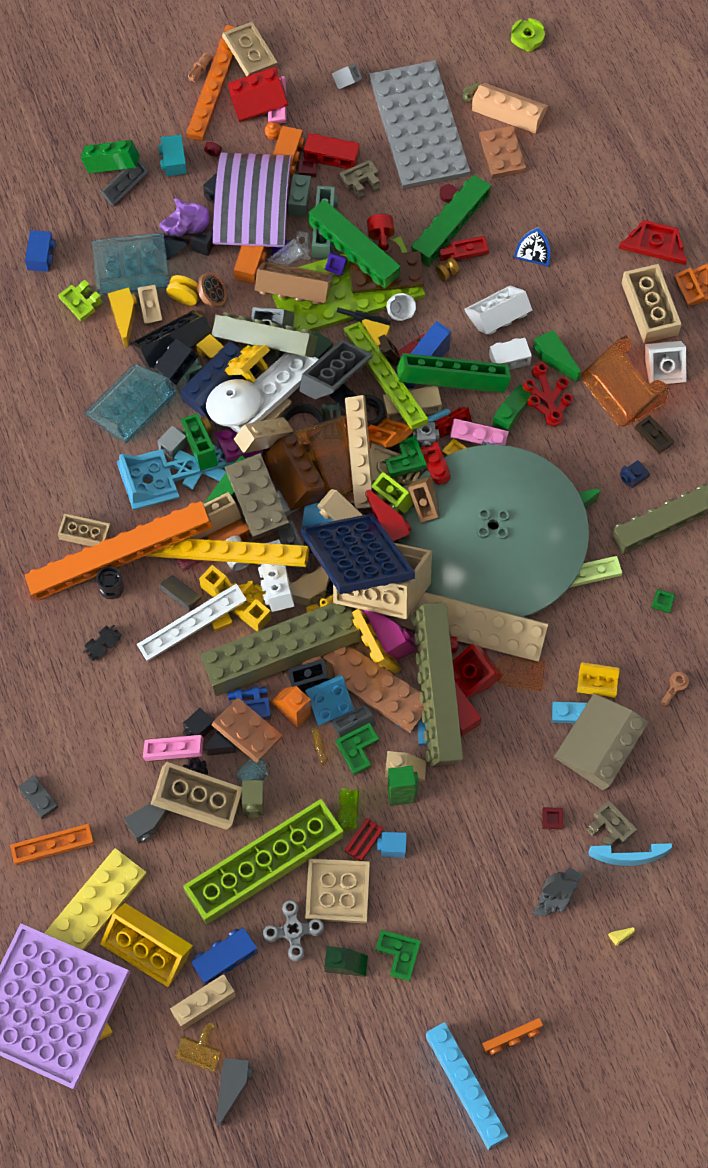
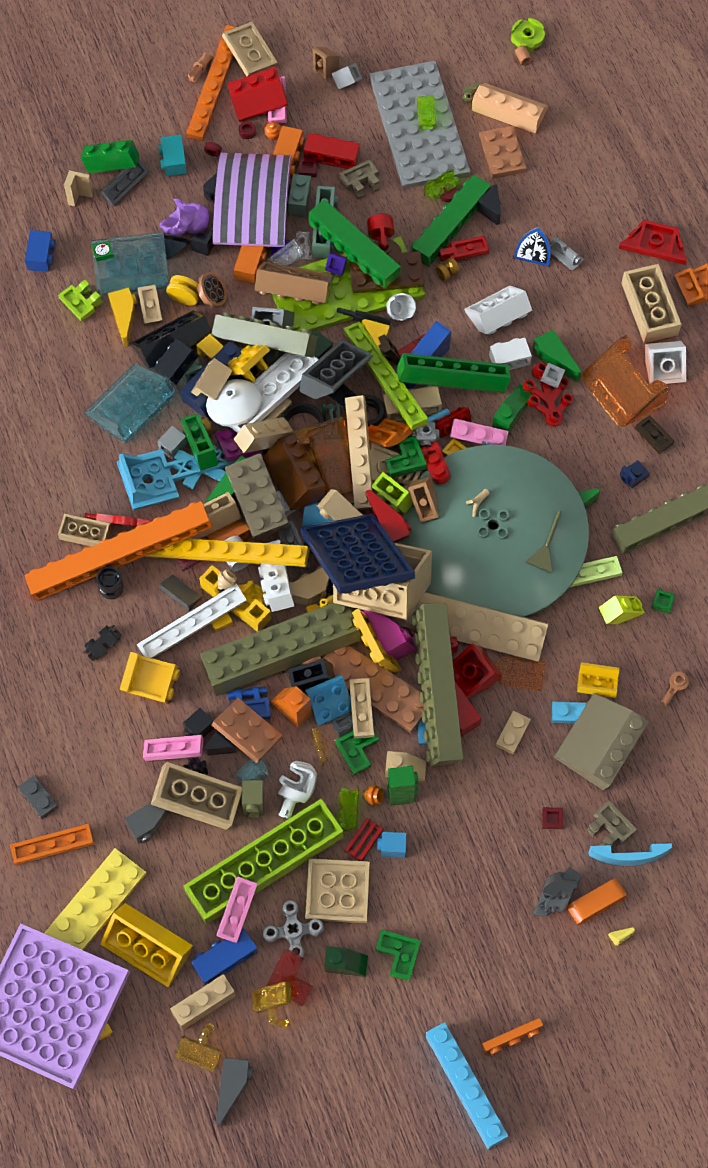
(76, 185): none -> tan panel
(102, 251): none -> tile
(117, 520): none -> piece
(149, 678): none -> yellow panel
(212, 379): none -> tan panel
(226, 580): none -> tan plate
(236, 909): none -> bright pink plate
(247, 130): none -> dark red tile
(270, 999): none -> clear yellow plate
(286, 972): none -> clear red plate
(297, 790): none -> white piece
(325, 61): none -> medium nougat slope
(361, 708): none -> tan plate
(374, 795): none -> orange plate
(426, 112): none -> clear neon green plate
(434, 187): none -> clear neon green hinge
(477, 500): none -> tan bar
(489, 205): none -> black slope
(513, 732): none -> tan plate
(523, 55): none -> nougat hinge
(542, 557): none -> olive piece
(552, 375): none -> light grey plate
(565, 254): none -> light grey hinge
(597, 901): none -> orange beam
(621, 609): none -> neon yellow slope

